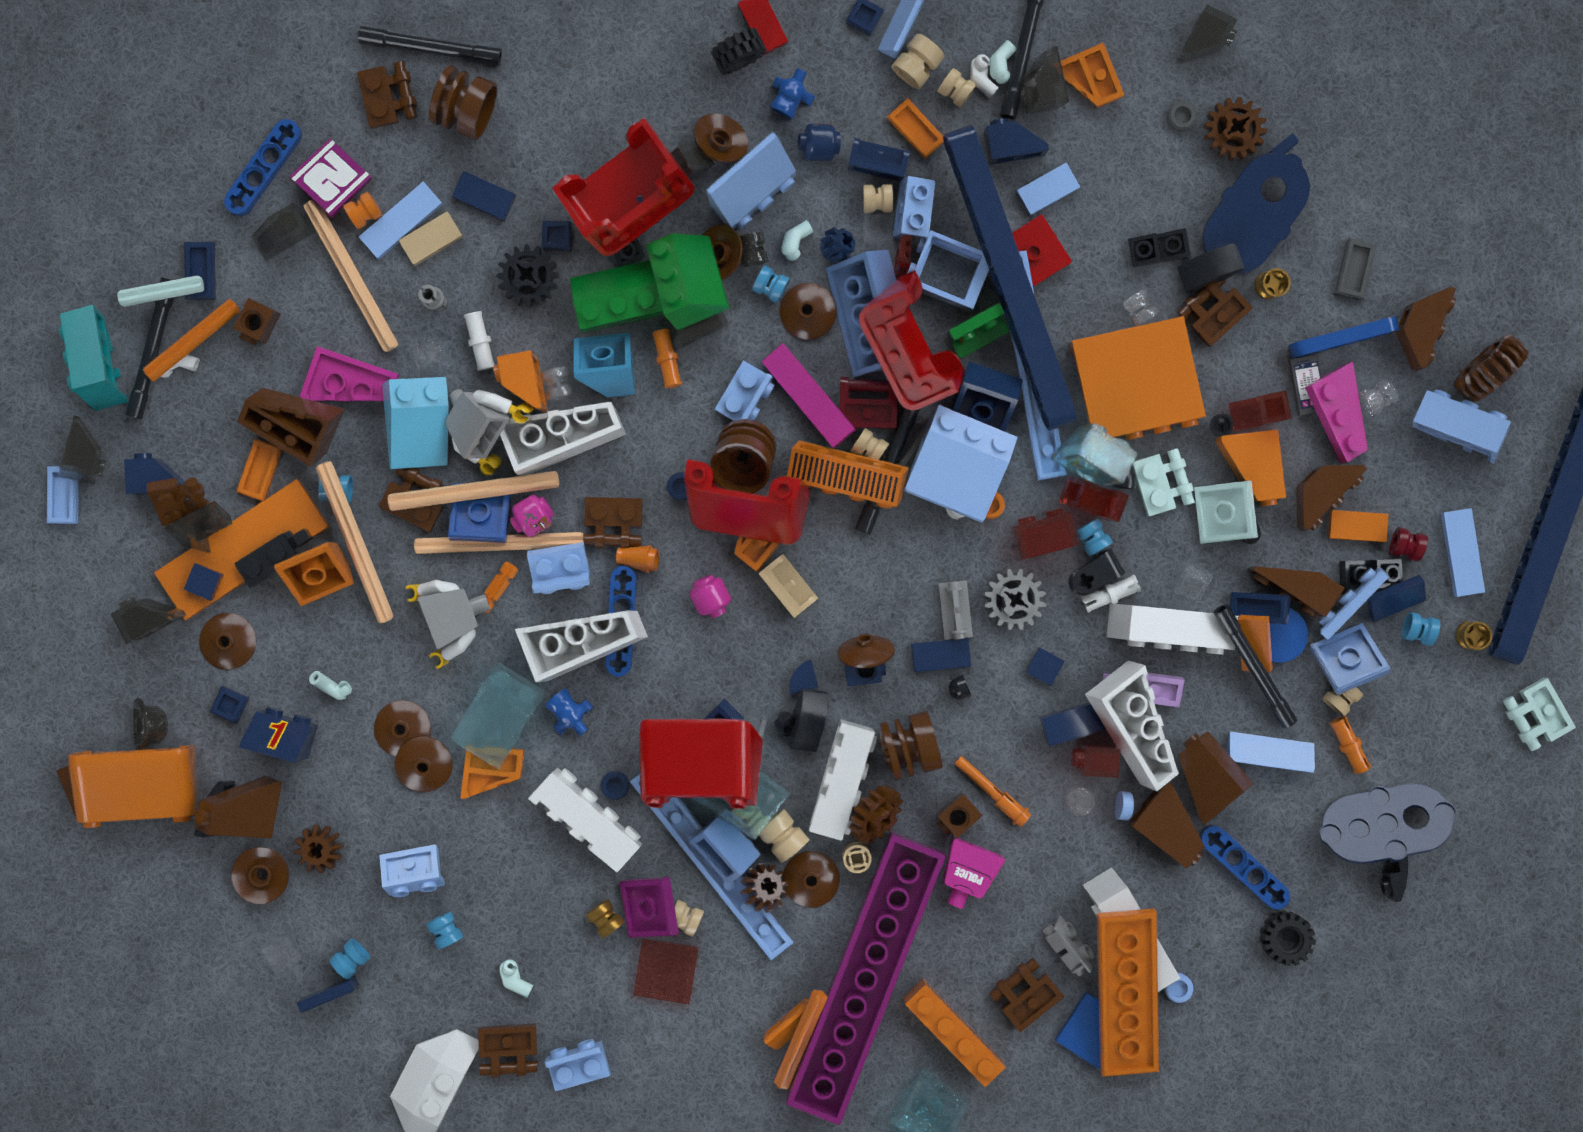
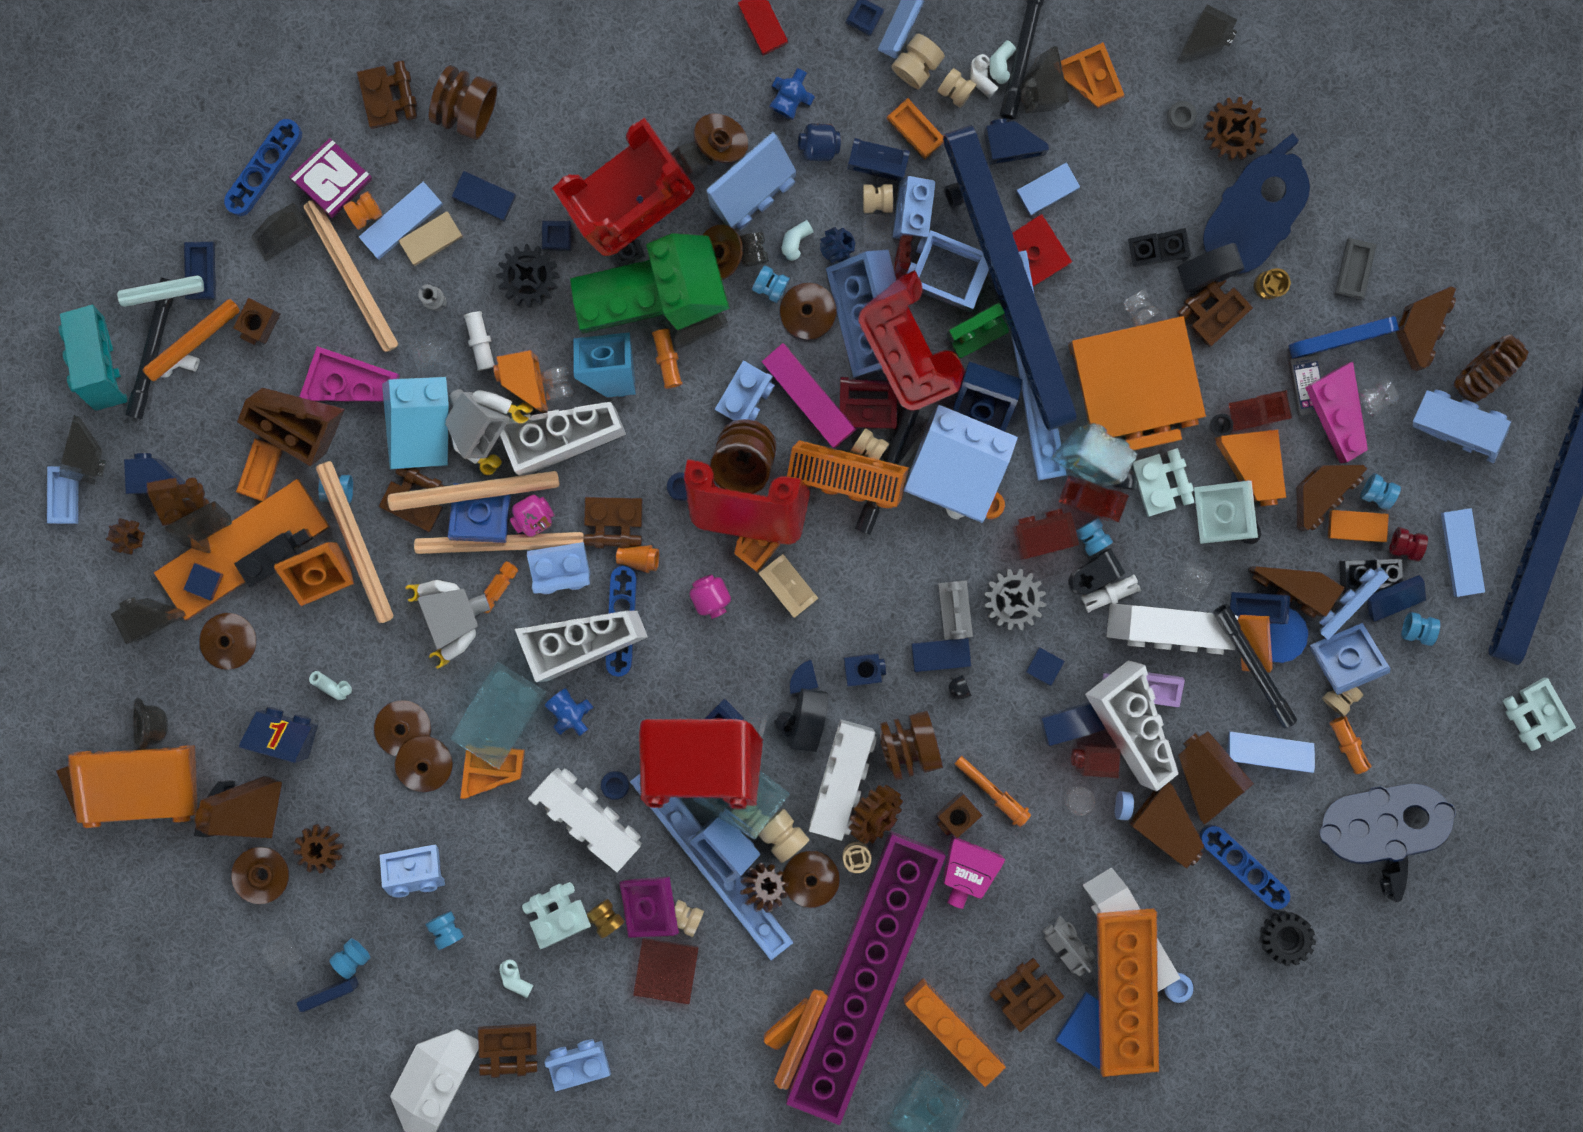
(125, 536): none -> reddish brown gear
(229, 704): dark blue tile -> none
(383, 38): black piece -> none
(561, 923): none -> light aqua plate
(738, 51): black tyre -> none
(866, 651): reddish brown dish -> none
(953, 191): none -> black hinge
(1154, 439): none -> orange tile
(1380, 492): none -> dark azure wheel
(1479, 637): pearl gold wheel -> none

